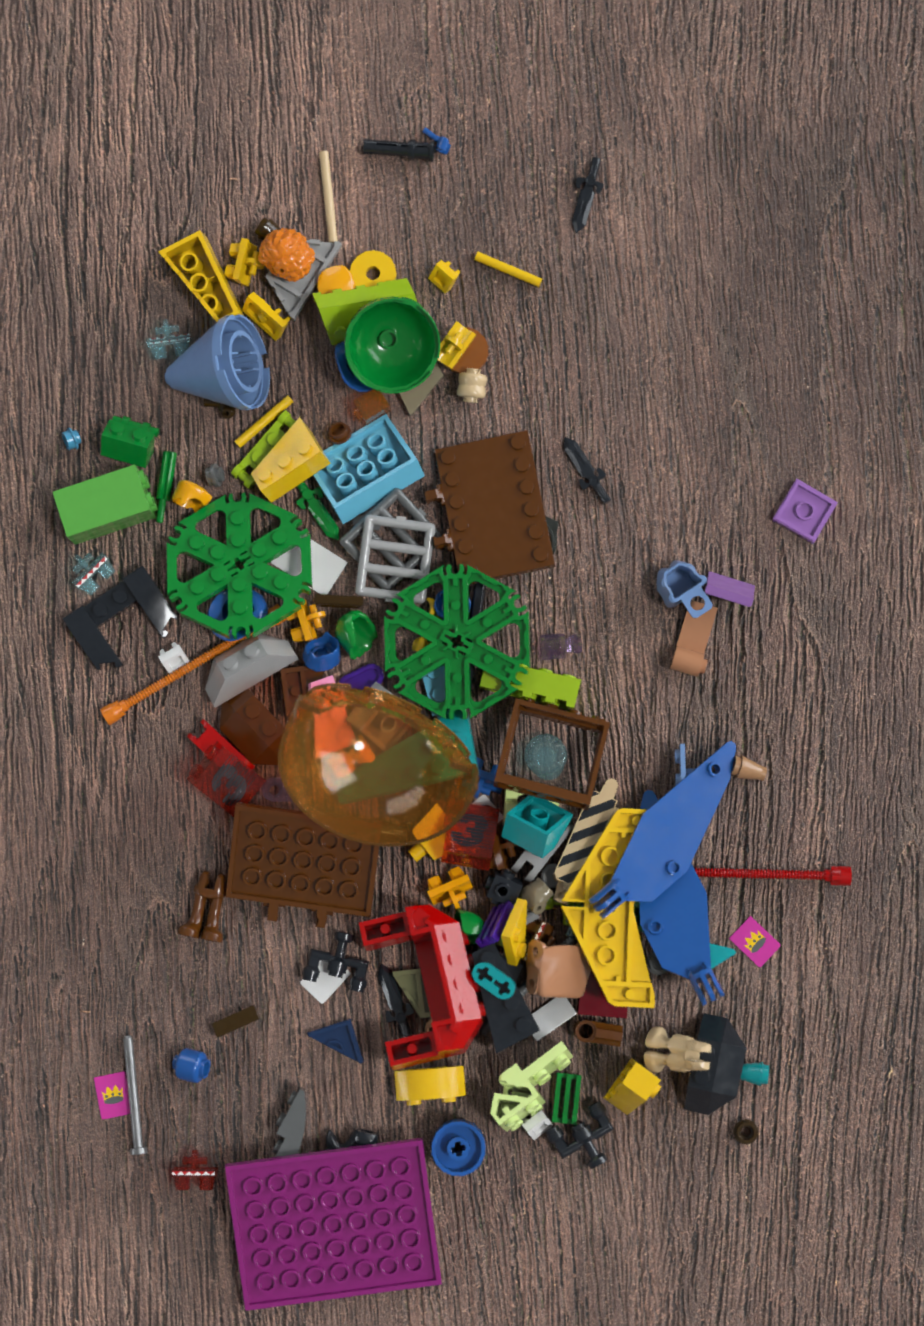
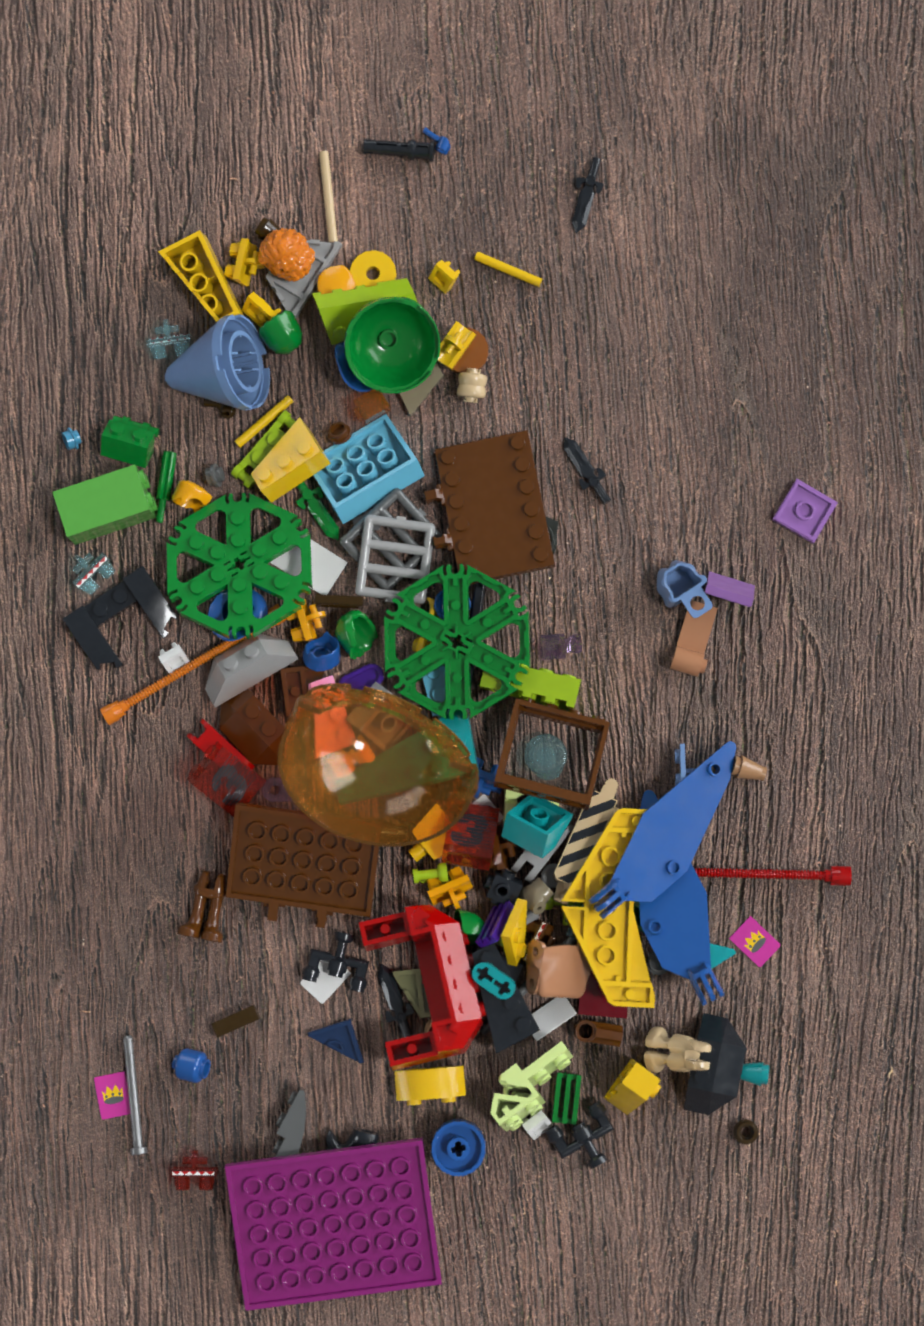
(281, 333): none -> green hair
(439, 872): none -> lime piece

